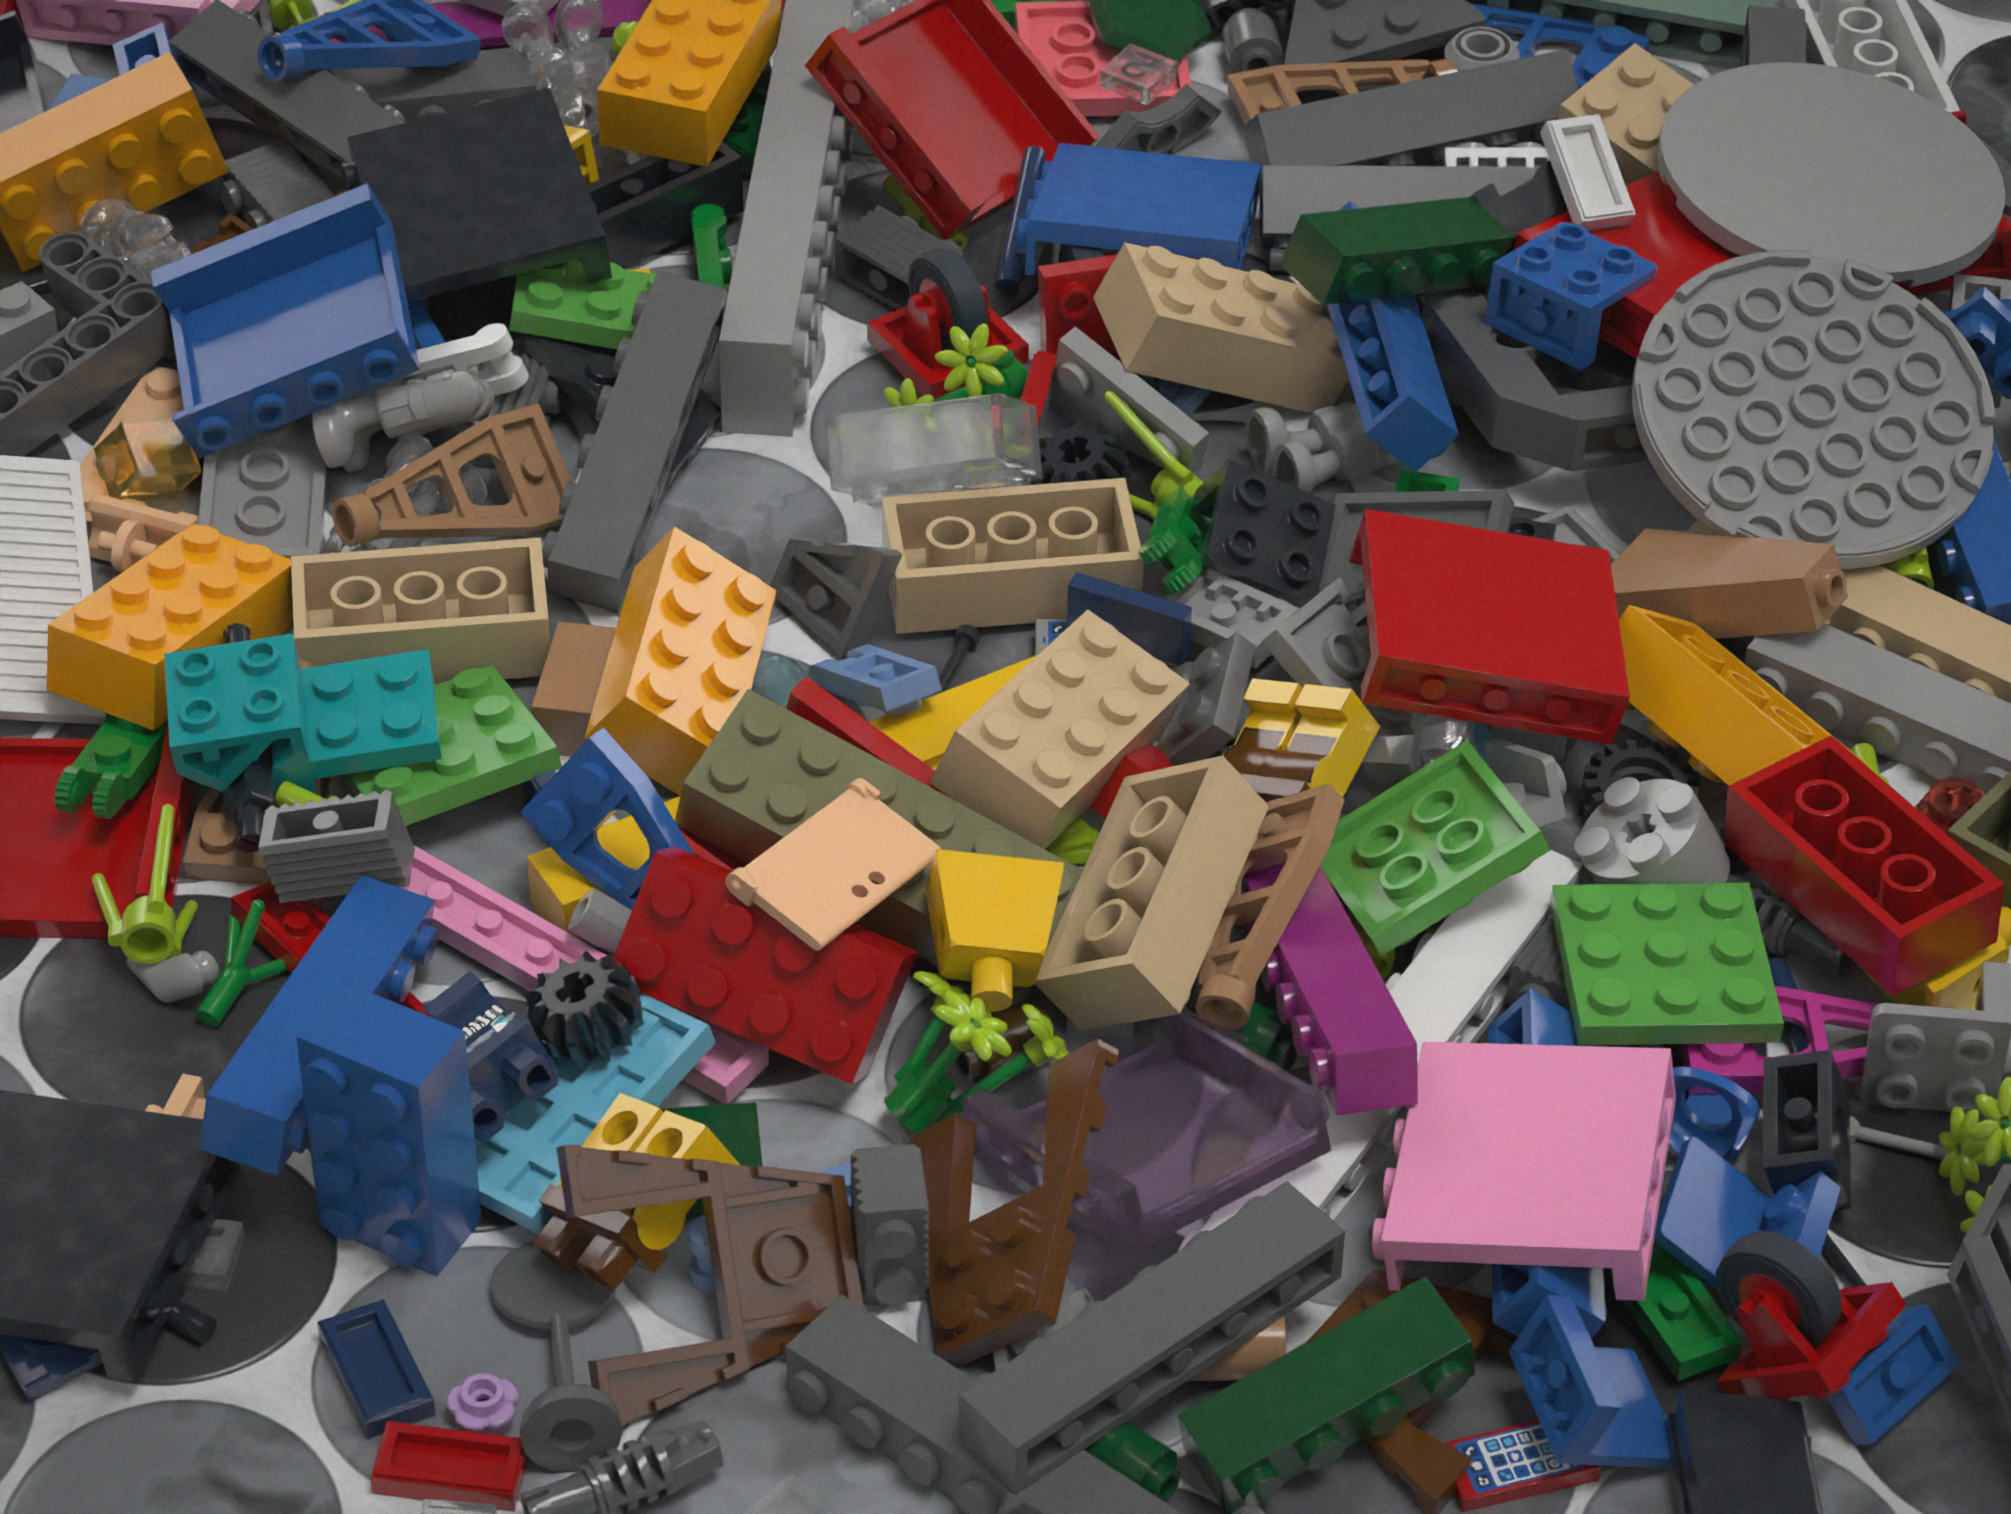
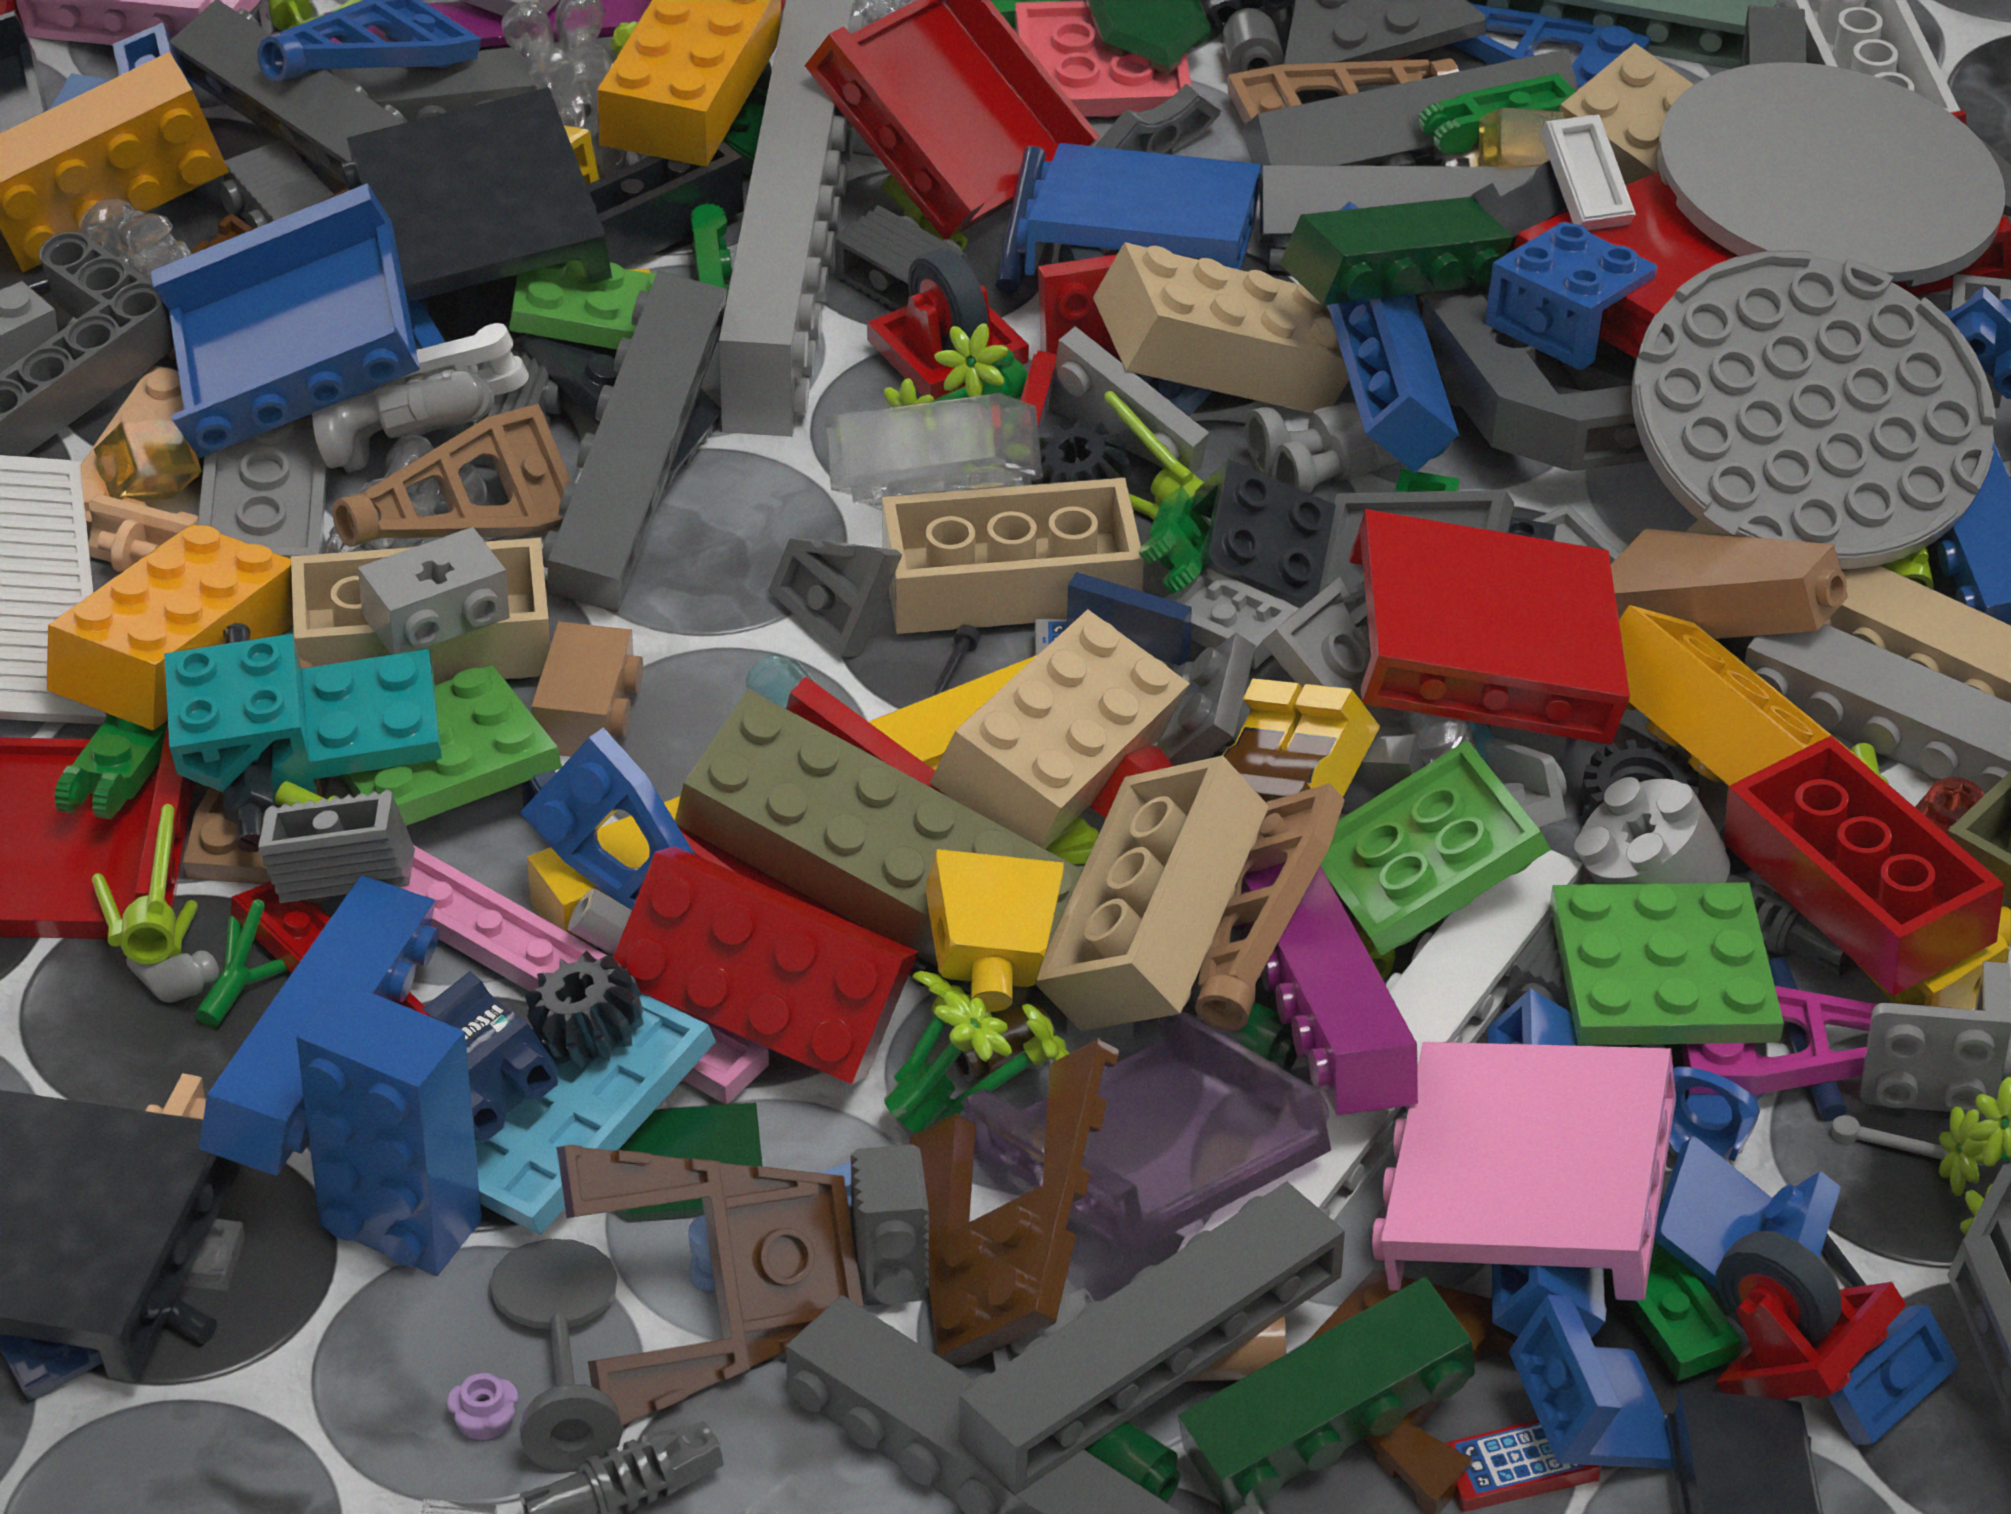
(375, 1368): dark blue tile -> none
(434, 592): none -> light grey brick
(449, 1465): red tile -> none
(613, 1242): hips -> none
(680, 656): light orange brick -> none
(823, 869): light nougat door -> none
(878, 679): medium blue plate -> none
(1138, 74): clear tile -> none
(1456, 120): none -> green hinge
(1479, 48): light grey cone -> none
(1513, 137): none -> clear yellow brick
(1806, 1122): black brick -> none

